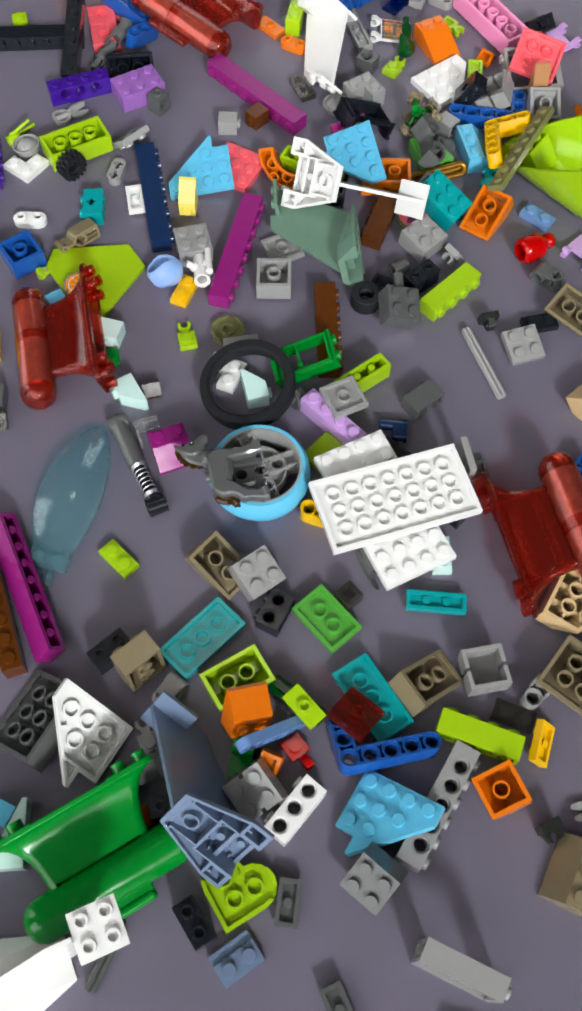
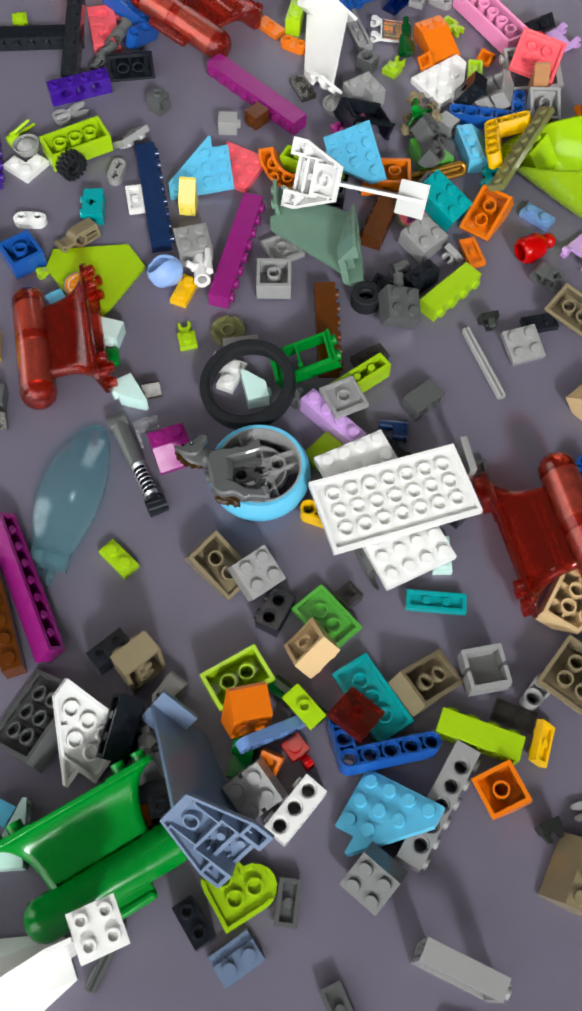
(120, 728): none -> black brick
(134, 86): medium lavender brick -> none
(202, 638): teal plate -> none
(311, 648): none -> tan slope
(368, 353): none -> clear smoke plate
(426, 60): none -> orange slope
(472, 252): none -> orange plate

